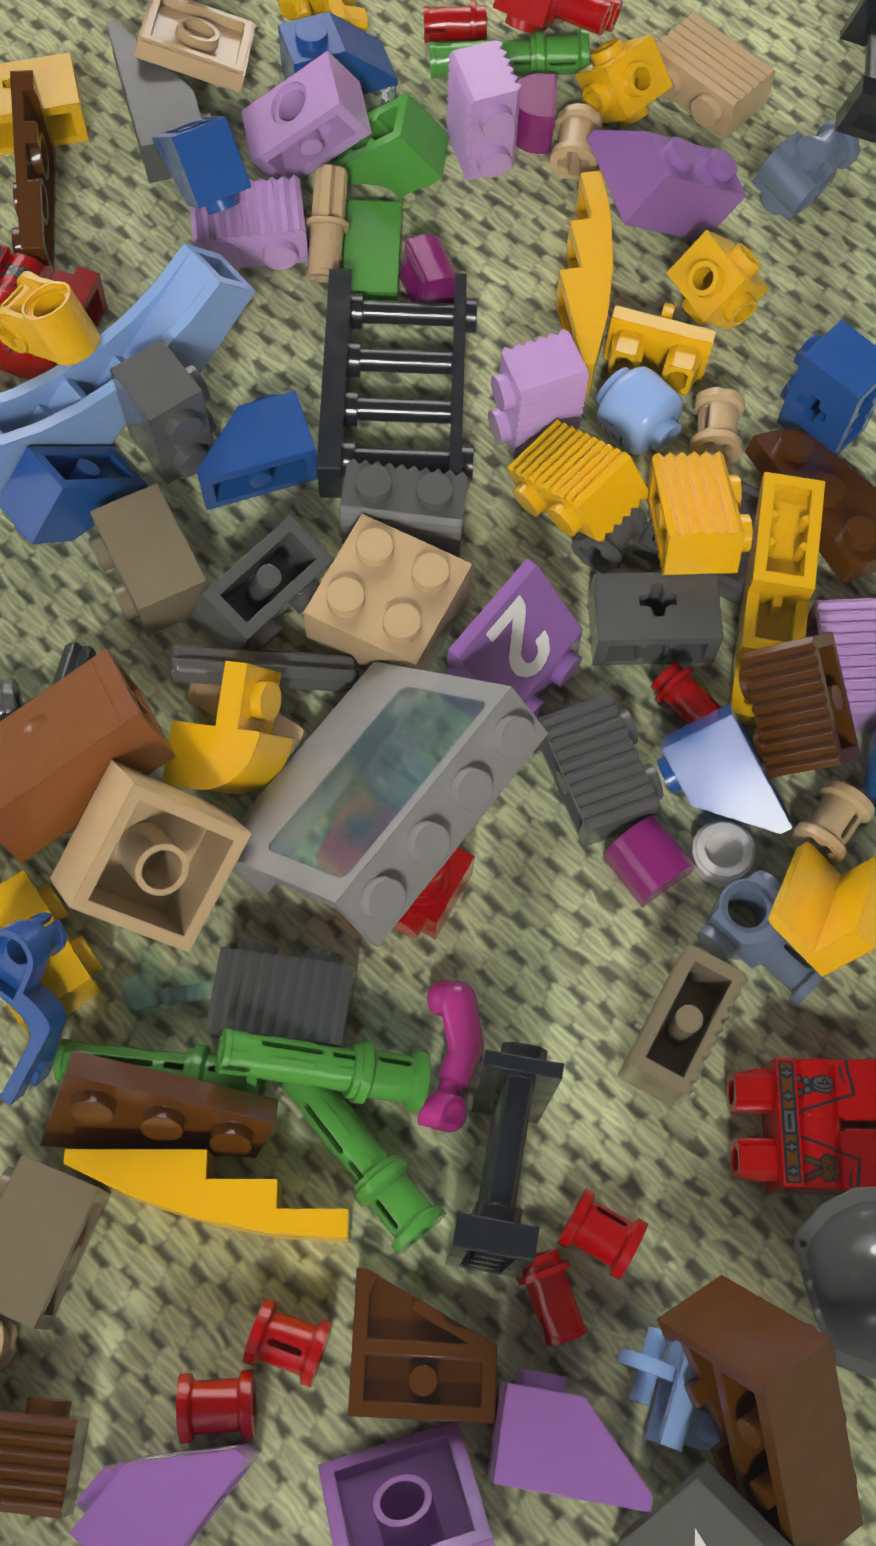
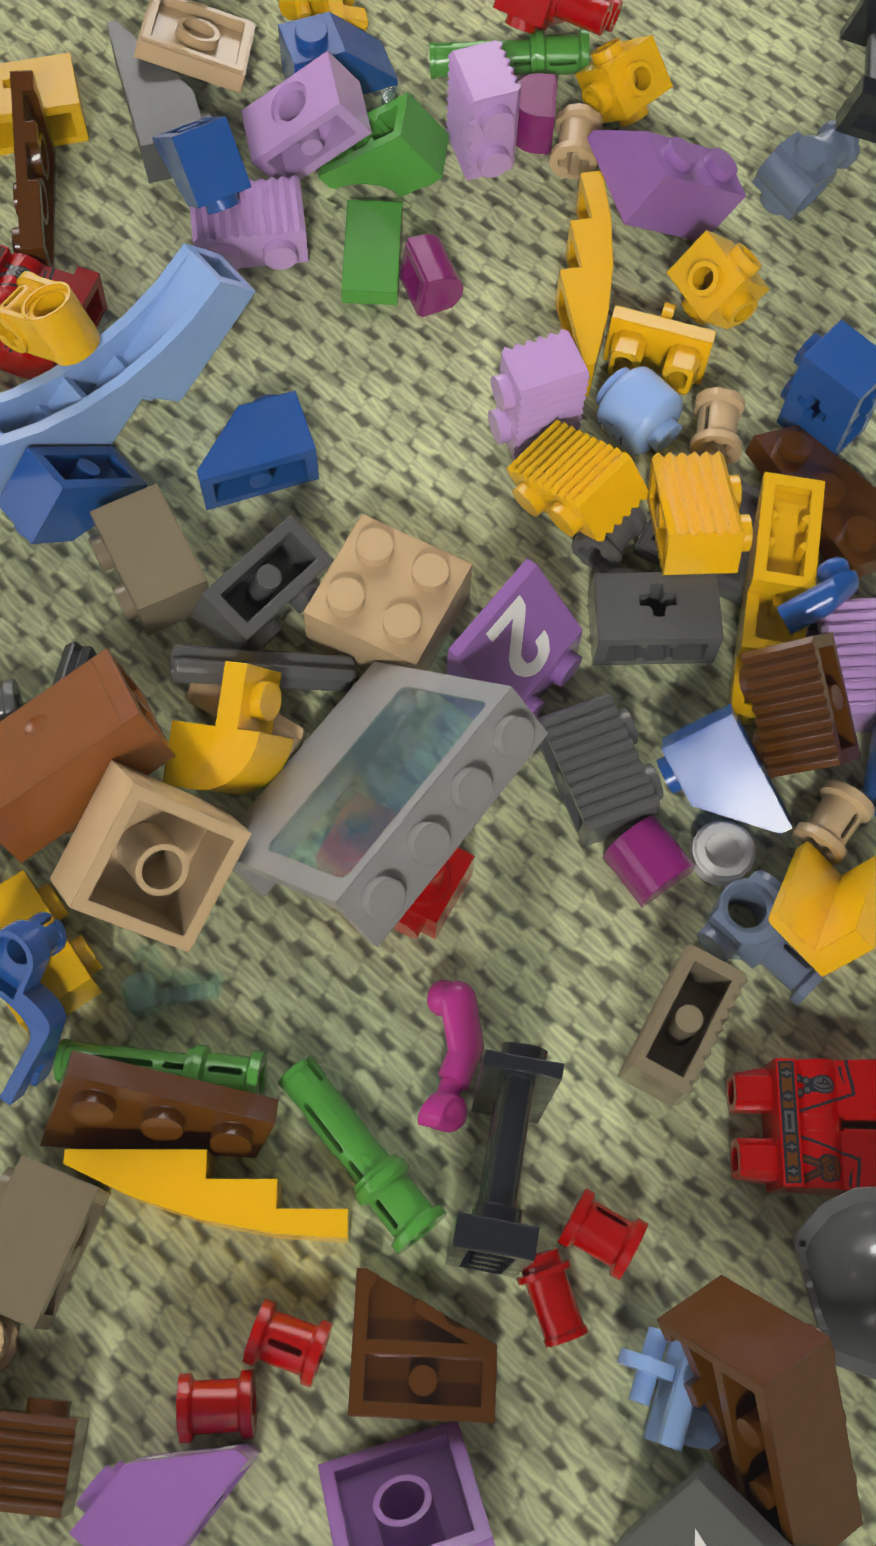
(165, 410): dark grey brick -> none
(282, 994): dark grey brick -> none
(327, 222): tan axle -> none
(347, 359): black fence -> none
(353, 1070): bright green pin -> none
(409, 500): dark grey brick -> none
(455, 23): red pin -> none
(559, 1445): medium lavender slope -> none
(683, 693): red pin -> none
(713, 75): tan brick -> none
(835, 588): none -> blue arm

